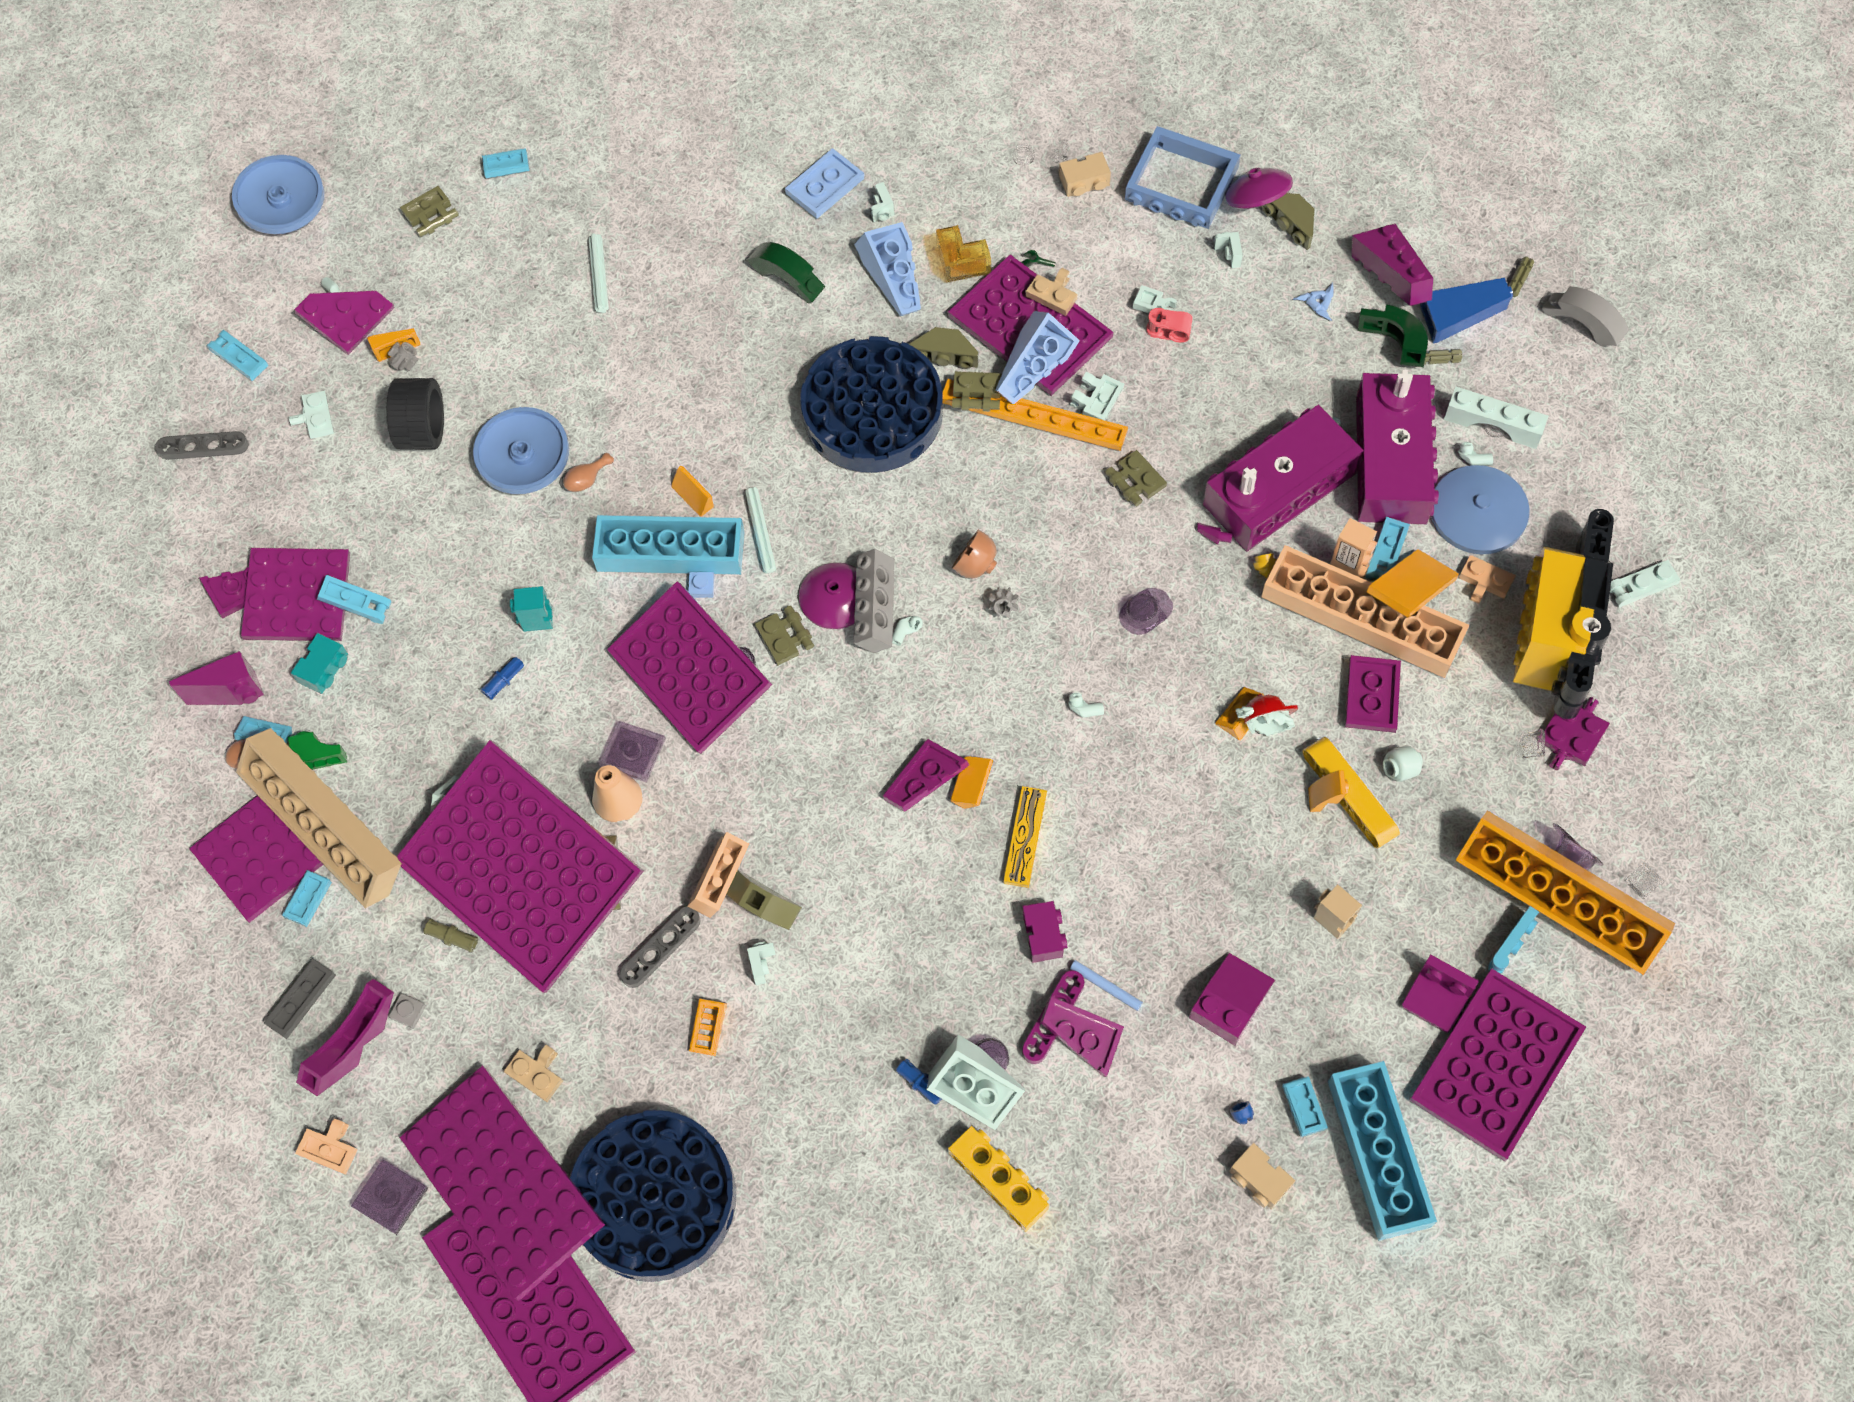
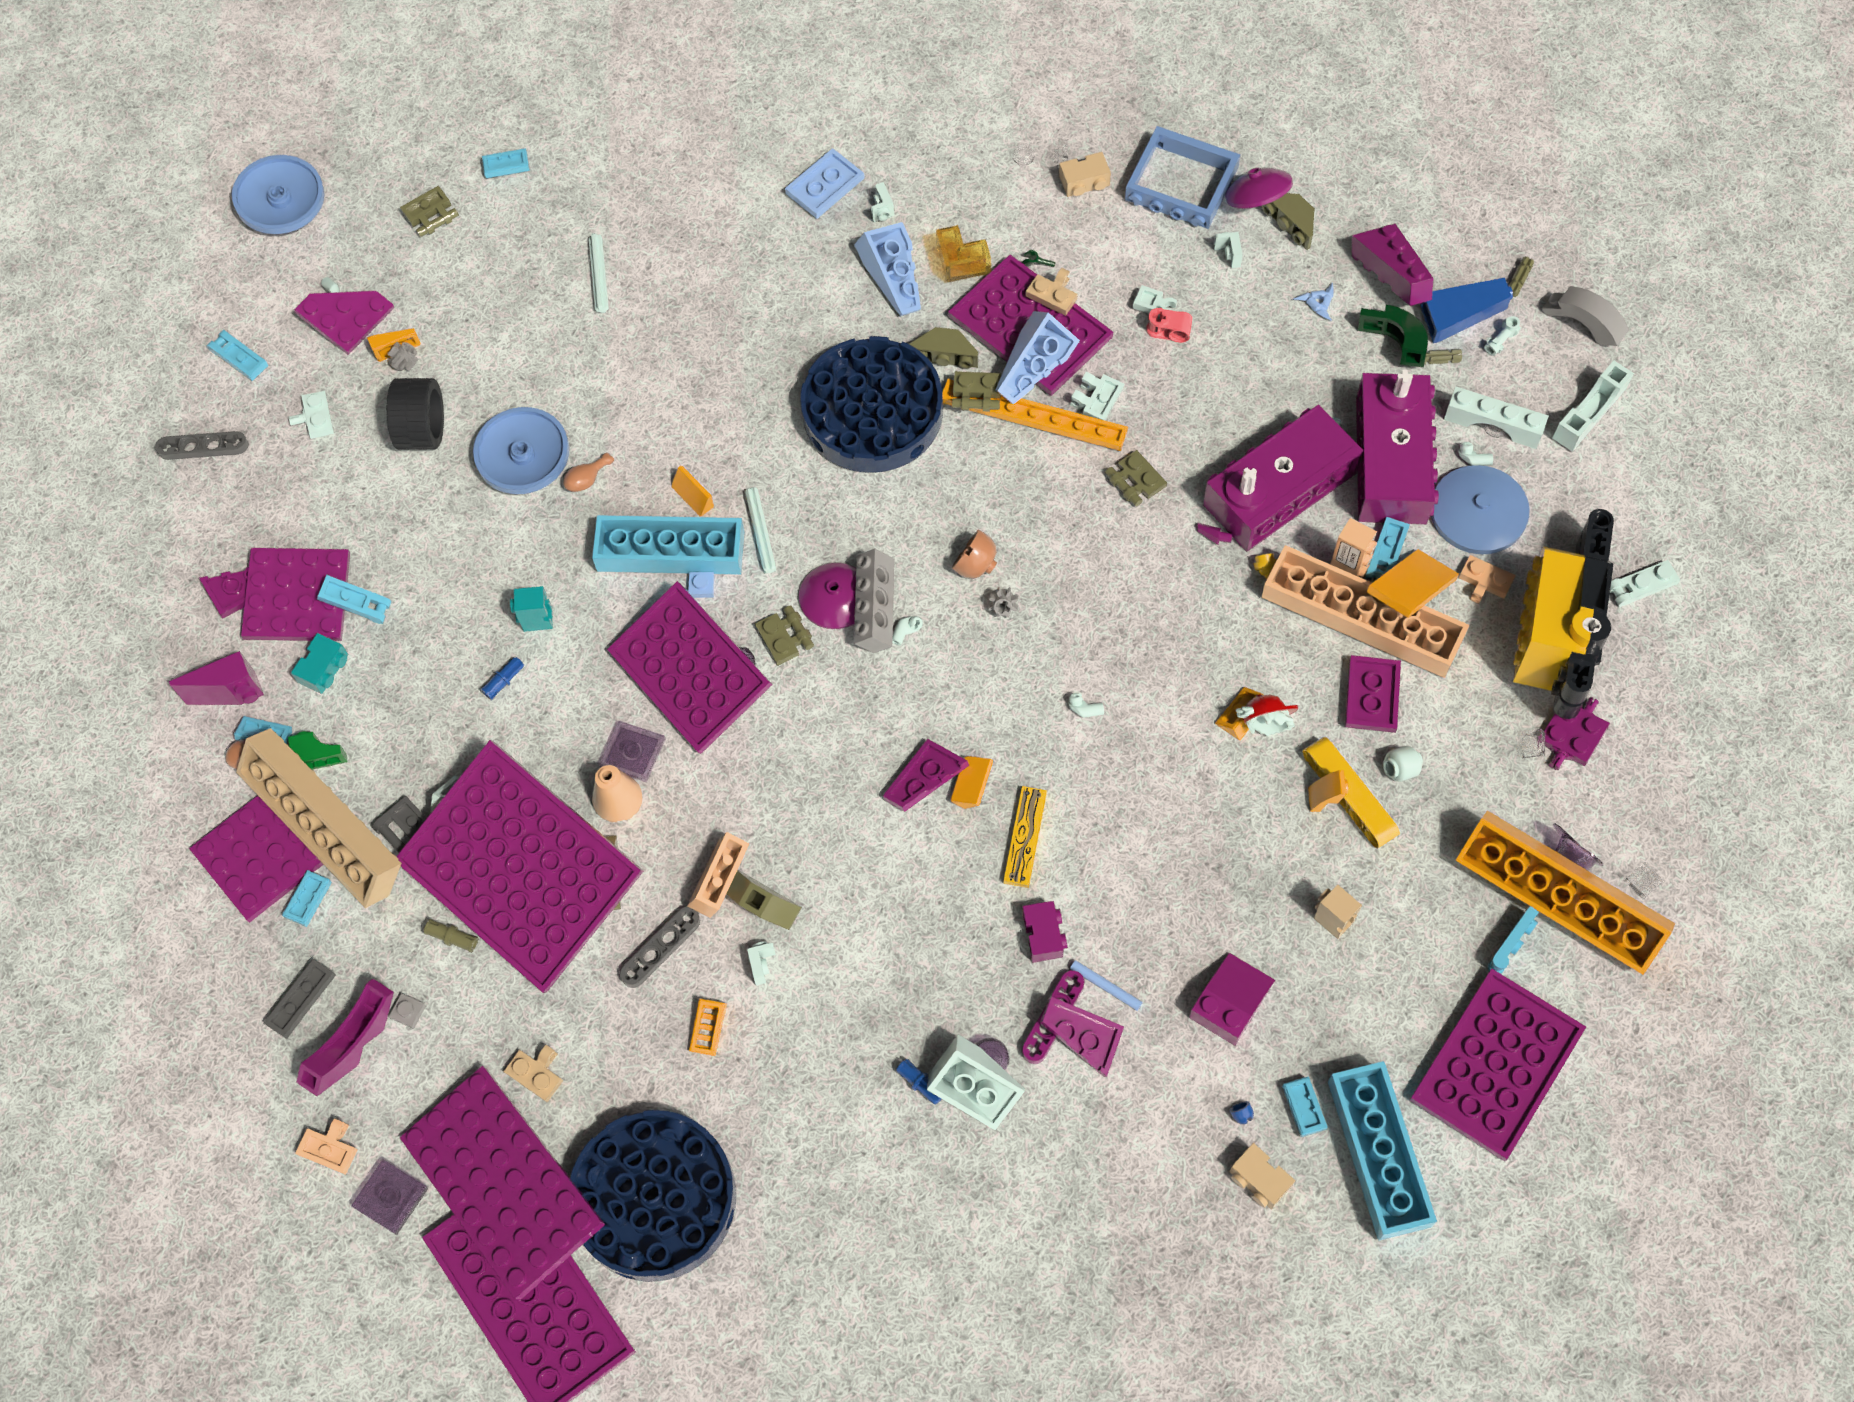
(406, 816): none -> dark grey plate
(788, 265): dark green arch -> none
(1024, 1213): yellow brick -> none
(1145, 611): clear purple piece -> none
(1439, 993): magenta bracket -> none
(1510, 329): none -> light aqua bar
(1598, 401): none -> light aqua arch

